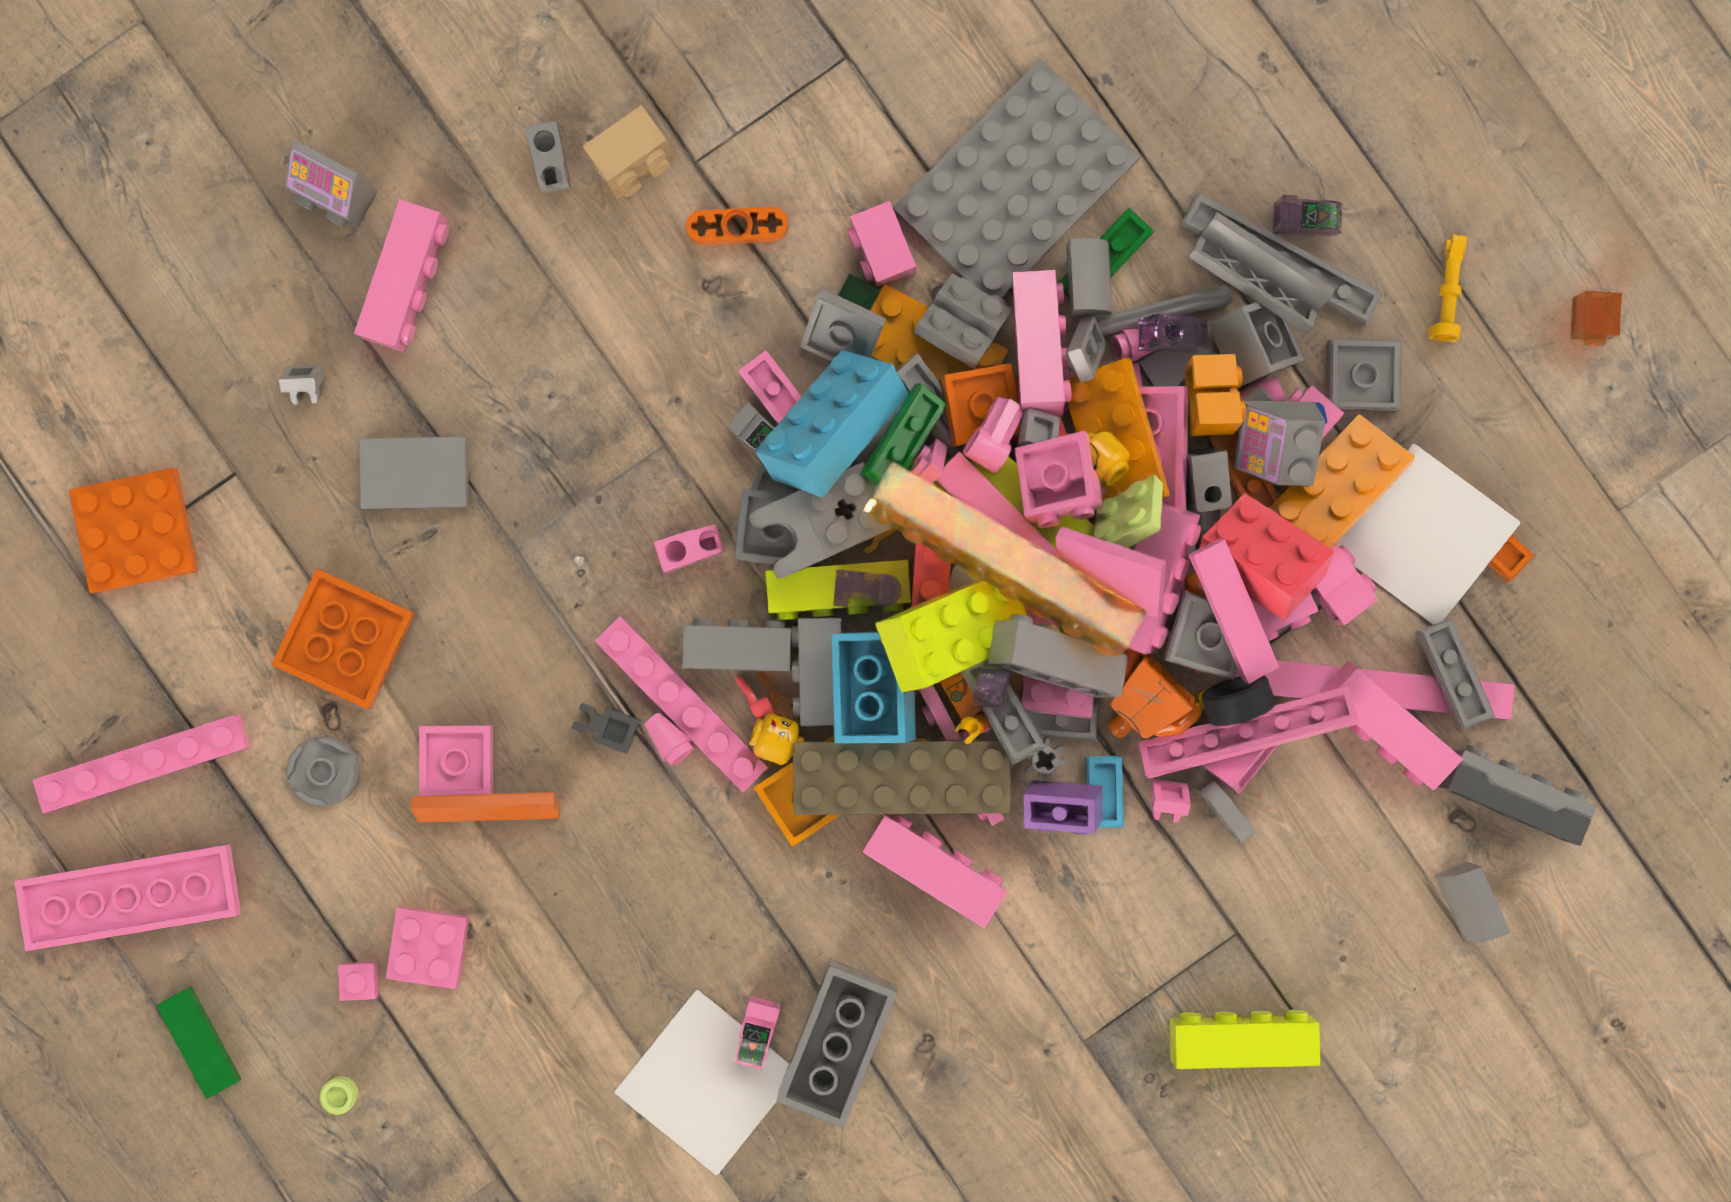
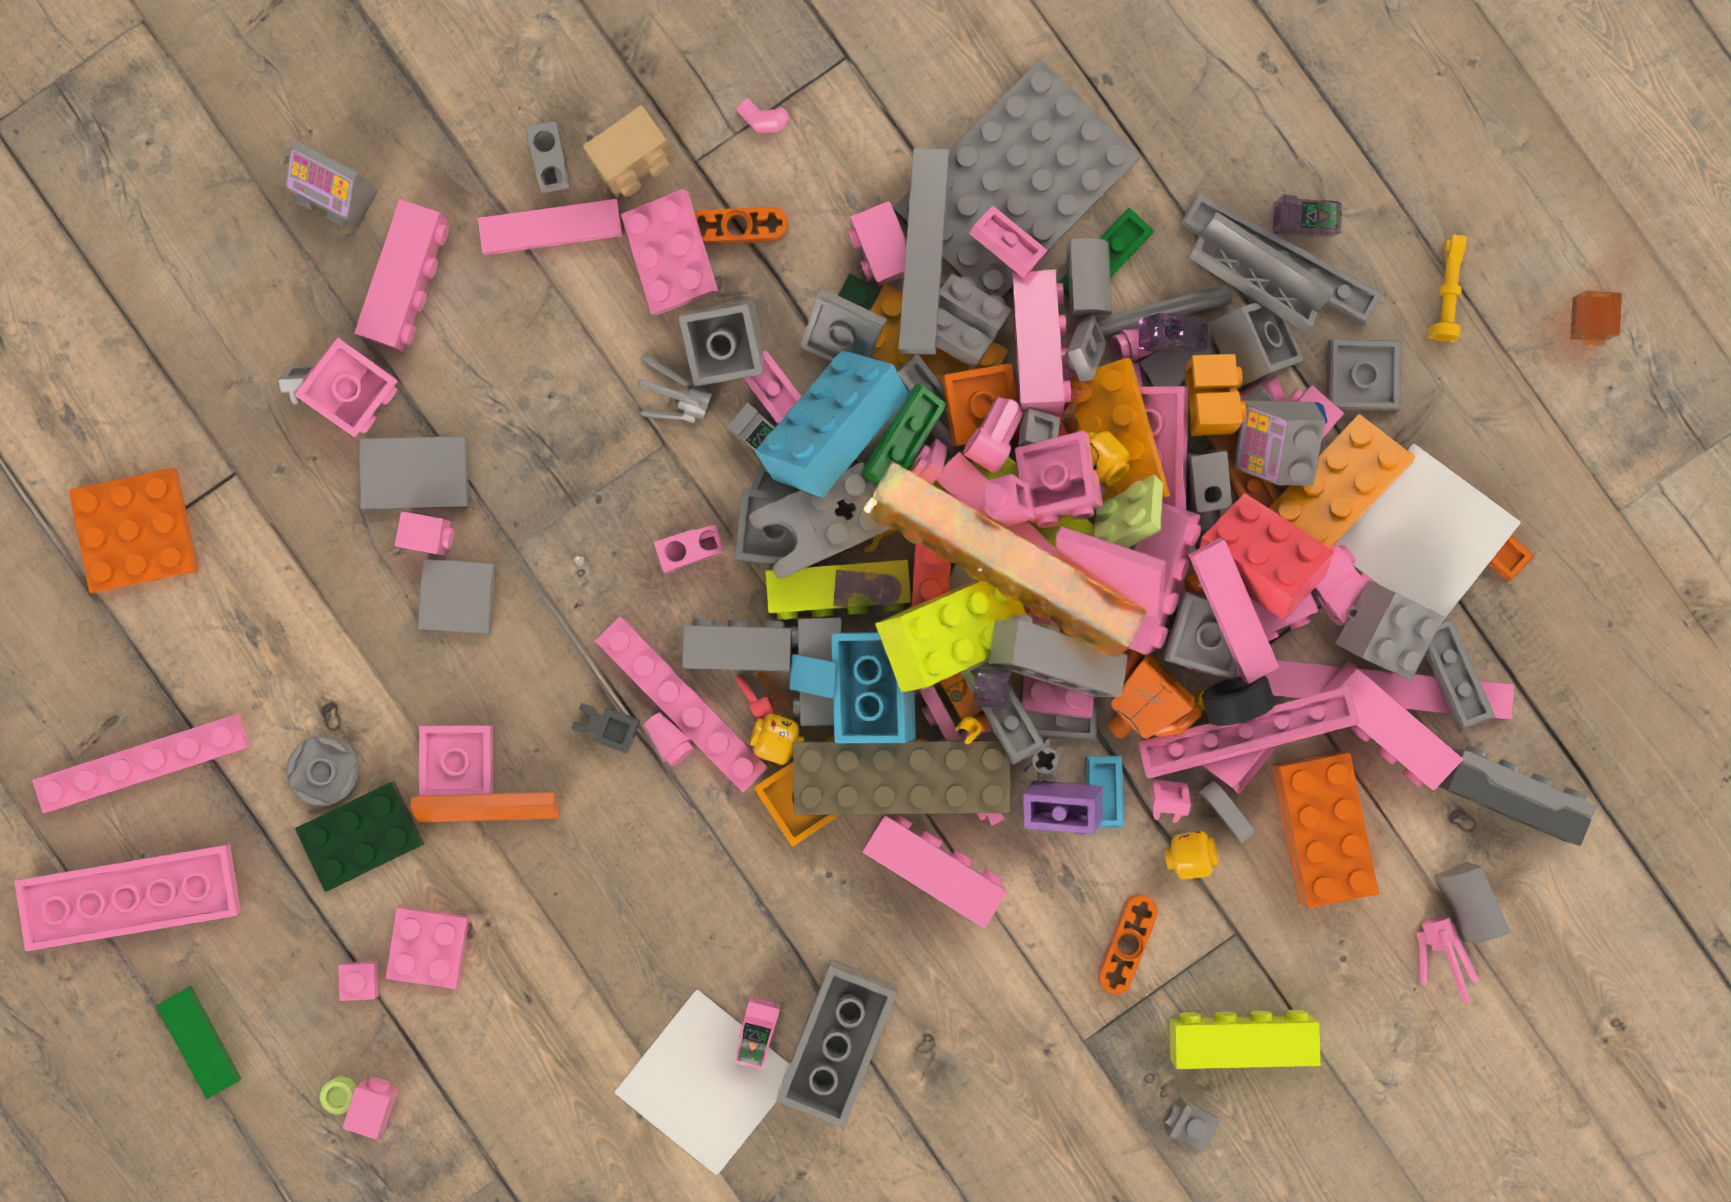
(343, 638): orange plate -> none
(346, 387): none -> bright pink plate
(359, 836): none -> dark green plate
(371, 1107): none -> bright pink brick
(424, 533): none -> bright pink brick
(456, 596): none -> light grey tile
(550, 227): none -> bright pink tile
(669, 252): none -> bright pink plate
(693, 401): none -> light grey plant
(723, 341): none -> light grey slope
(763, 121): none -> bright pink arm
(812, 676): none -> medium azure sticker
(924, 251): none -> light grey tile
(1002, 500): none -> bright pink brick
(1008, 241): none -> bright pink plate
(1070, 411): none -> clear orange hand
(1109, 964): none -> orange beam
(1190, 1123): none -> light grey bracket
(1192, 855): none -> yellow head
(1324, 829): none -> orange brick
(1389, 630): none -> light grey brick
(1443, 936): none -> bright pink plant

